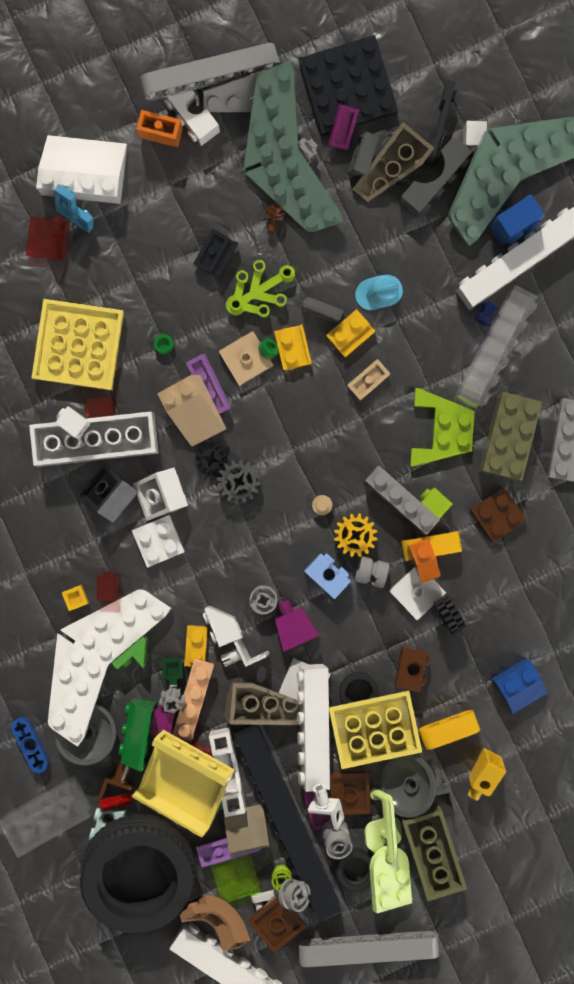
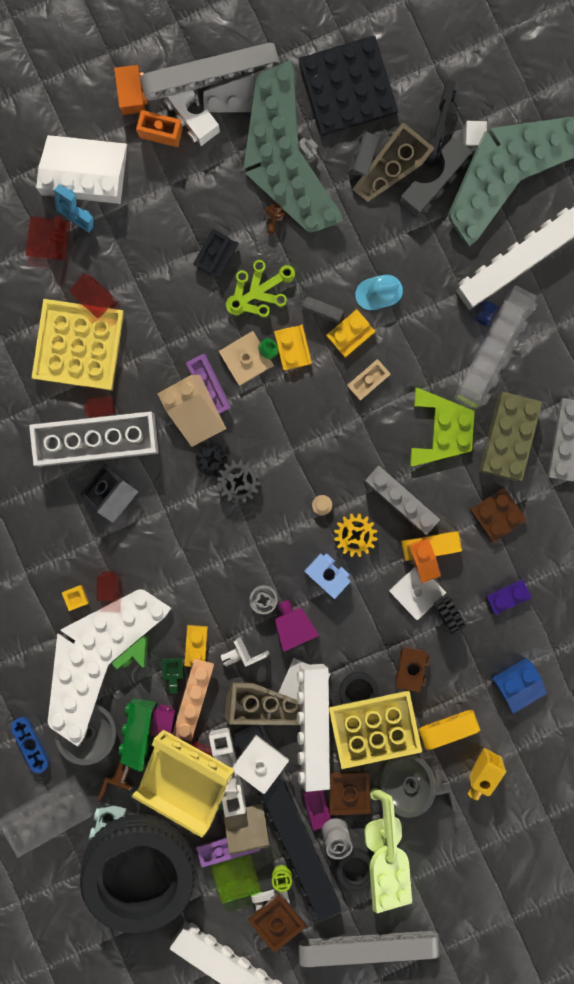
(72, 422): white brick -> none
(93, 295): none -> clear red panel
(112, 802): red piece -> none
(130, 90): none -> orange brick
(158, 541): white plate -> none
(160, 494): white slope -> none
(163, 344): green tile -> none
(172, 700): light grey gear -> none
(221, 917): medium nougat arch -> none
(224, 626): white slope -> none
(260, 764): none -> white plate
(294, 895): light grey wheel -> none
(323, 805): white bracket -> none
(343, 127): magenta tile -> none
(372, 572): light grey wheel -> none
(434, 853): olive brick -> none
(435, 502): lime brick -> none
(508, 597): none -> dark purple plate
(516, 221): blue brick -> none

